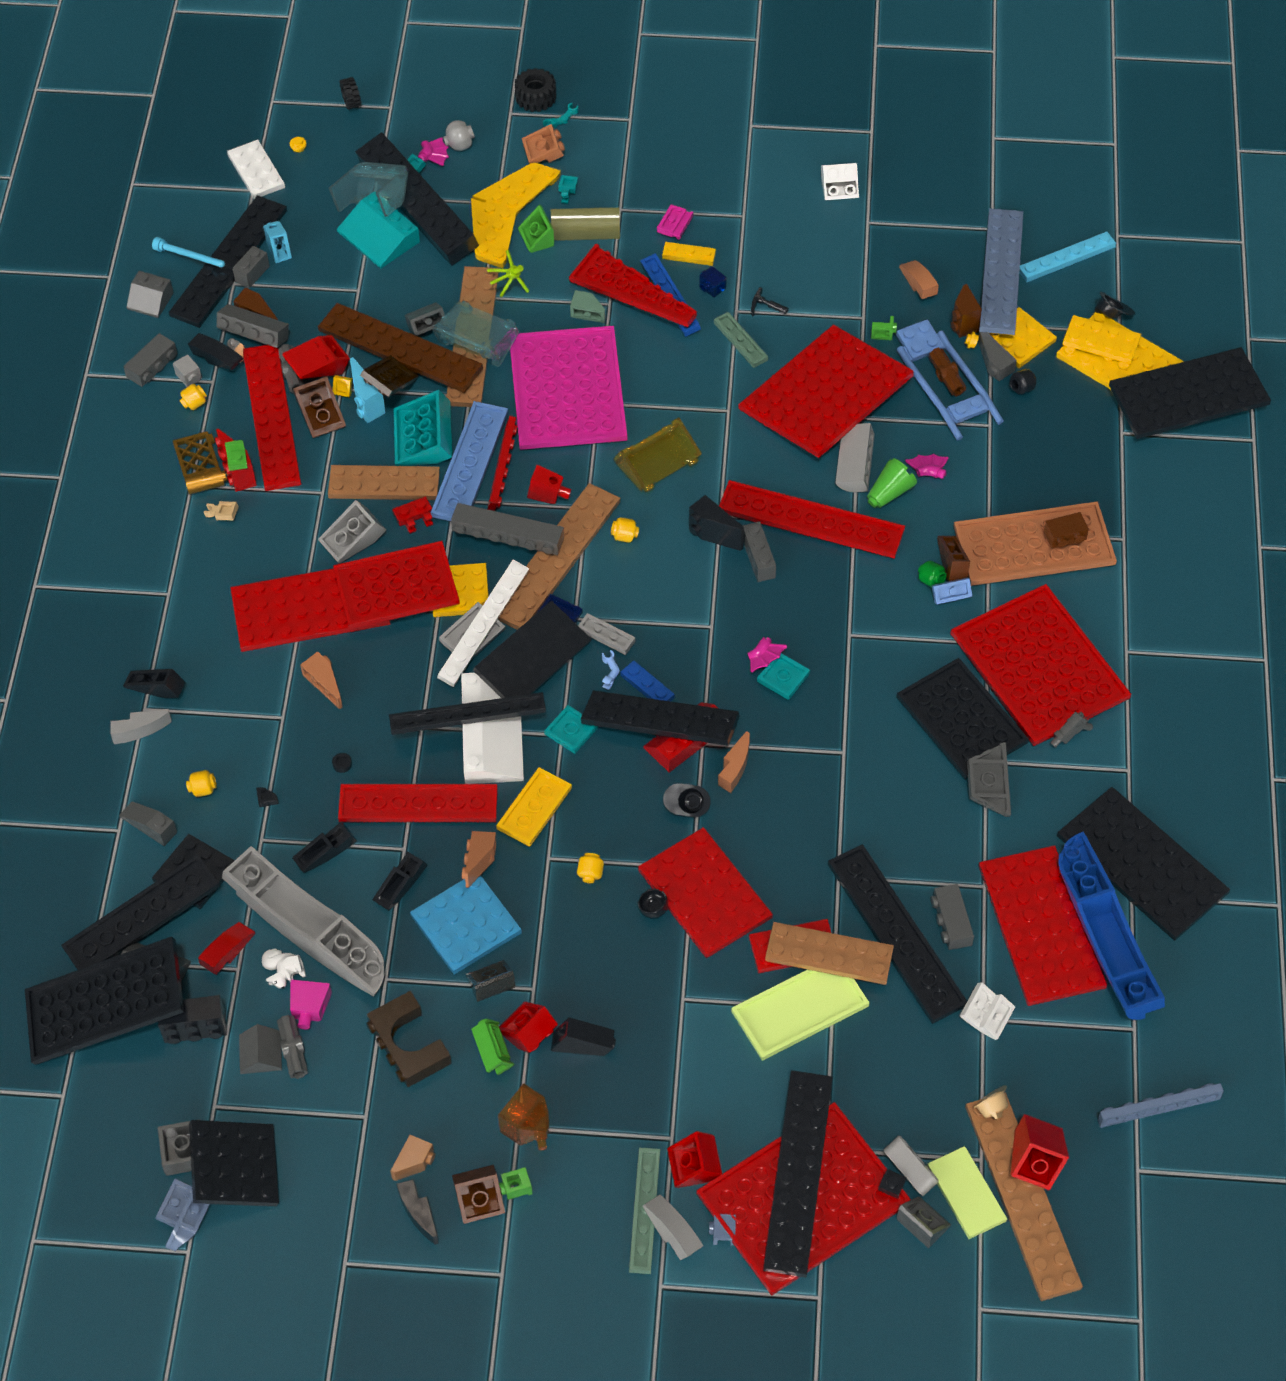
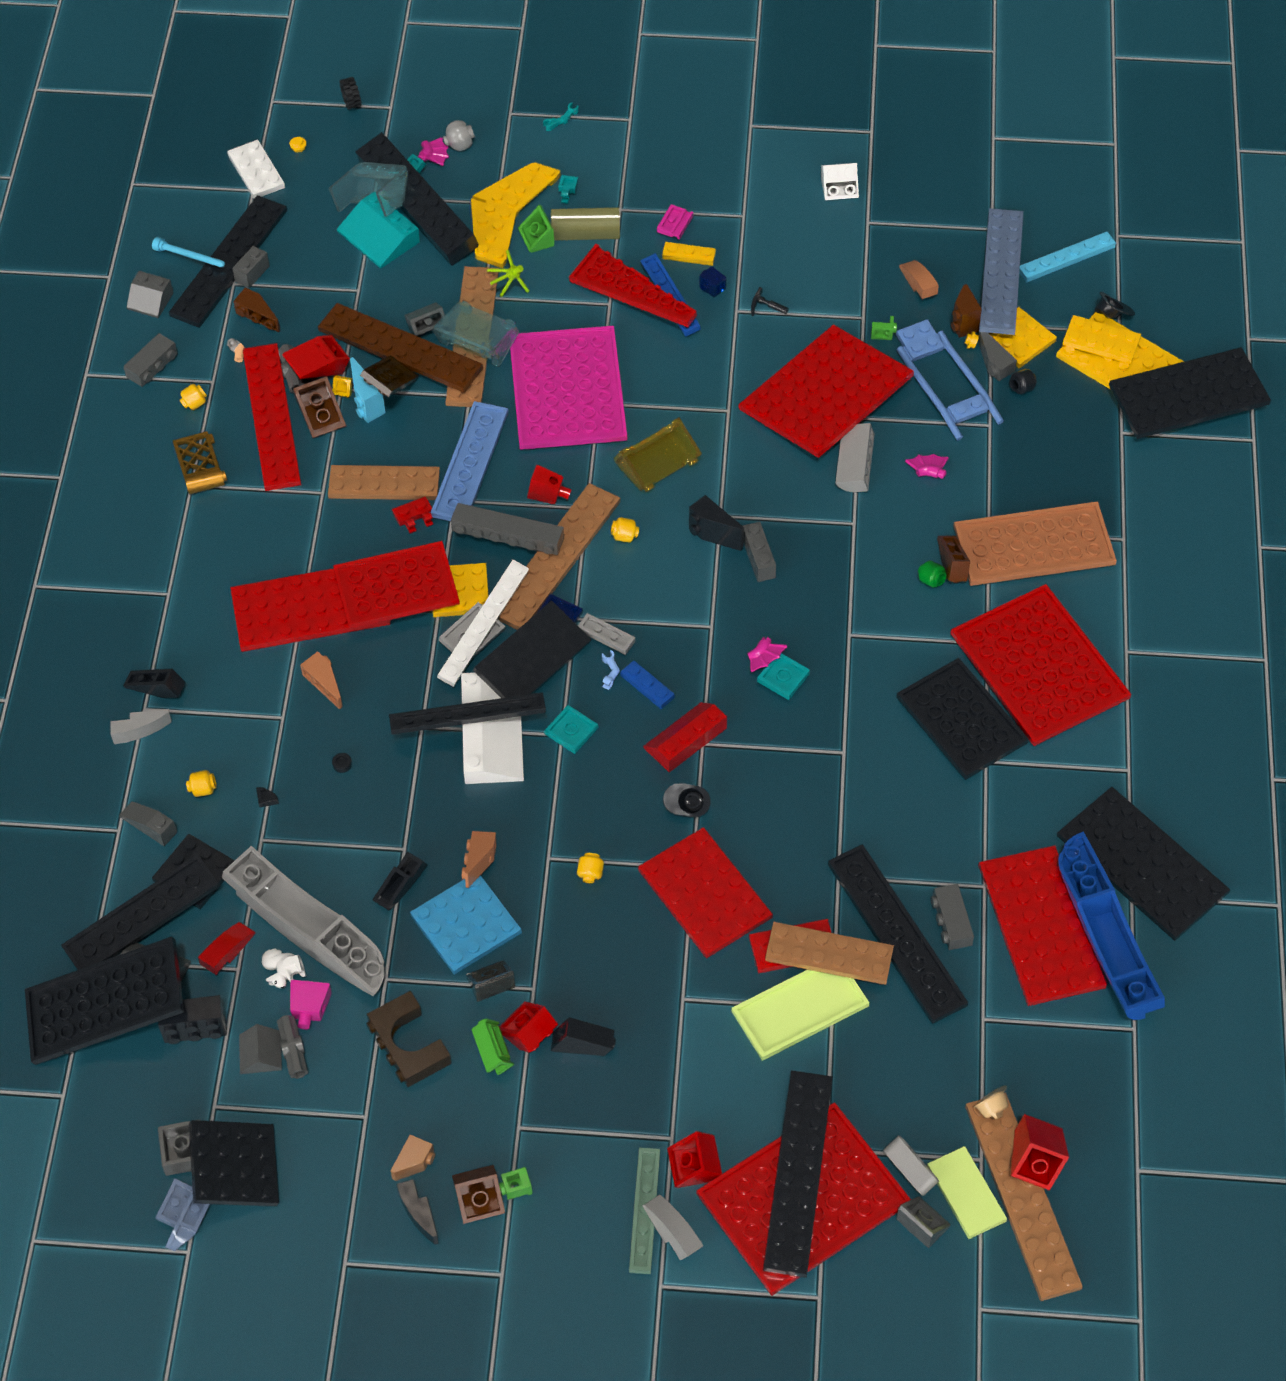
(187, 370): light grey brick -> none
(214, 352): black slope -> none
(223, 511): tan plate -> none
(236, 455): bright green bracket -> none
(241, 478): red slope -> none
(252, 325): dark grey brick -> none
(275, 235): medium azure torso -> none
(324, 848): black slope -> none
(351, 532): light grey slope -> none
(418, 803): red plate -> none
(423, 430): teal slope -> none
(503, 459): red plate -> none
(525, 1118): clear orange piece -> none
(534, 806): yellow plate -> none
(535, 90): black tyre -> none
(543, 145): nougat plate -> none
(587, 307): sand green slope -> none
(653, 903): black hair -> none
(660, 717): black plate -> none
(718, 1230): sand blue brick -> none
(734, 764): nougat slope -> none
(740, 339): sand green tile -> none
(812, 519): red plate -> none
(891, 483): bright green cone -> none
(892, 1183): black plate -> none
(947, 371): reddish brown piece -> none
(952, 590): medium blue plate -> none
(987, 1011): white slope -> none
(989, 780): dark grey wing -> none
(1066, 530): reddish brown brick -> none
(1070, 728): dark grey piece -> none
(1166, 1103): sand blue plate -> none

